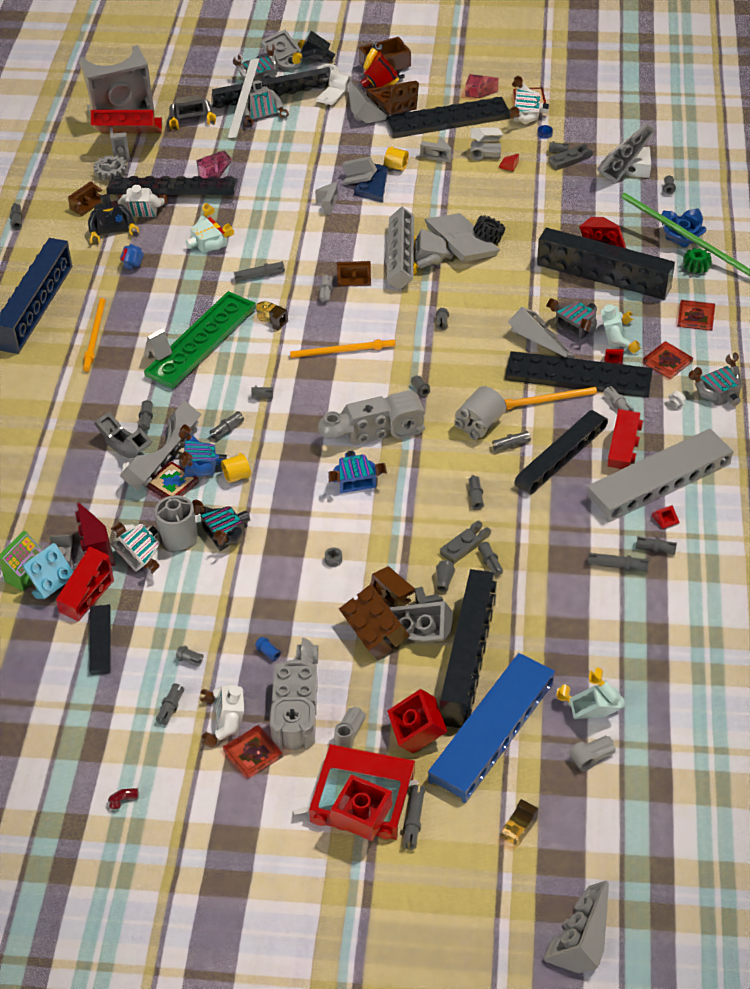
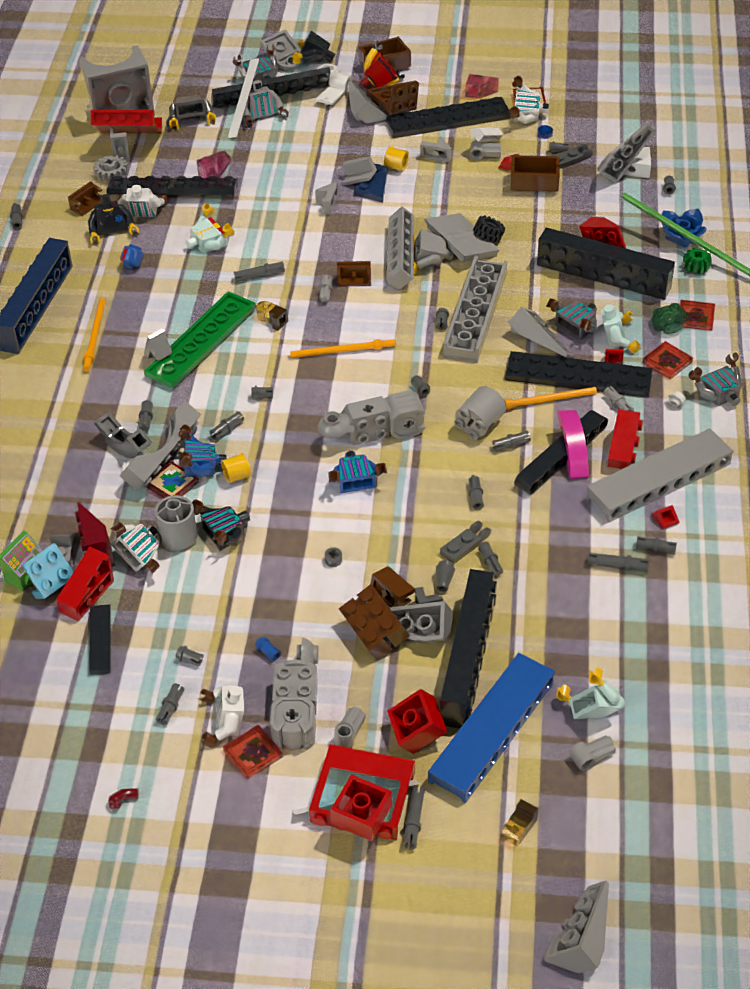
(475, 310): none -> light grey tile
(535, 173): none -> reddish brown piece
(575, 444): none -> dark pink slope
(661, 316): none -> clear green plate

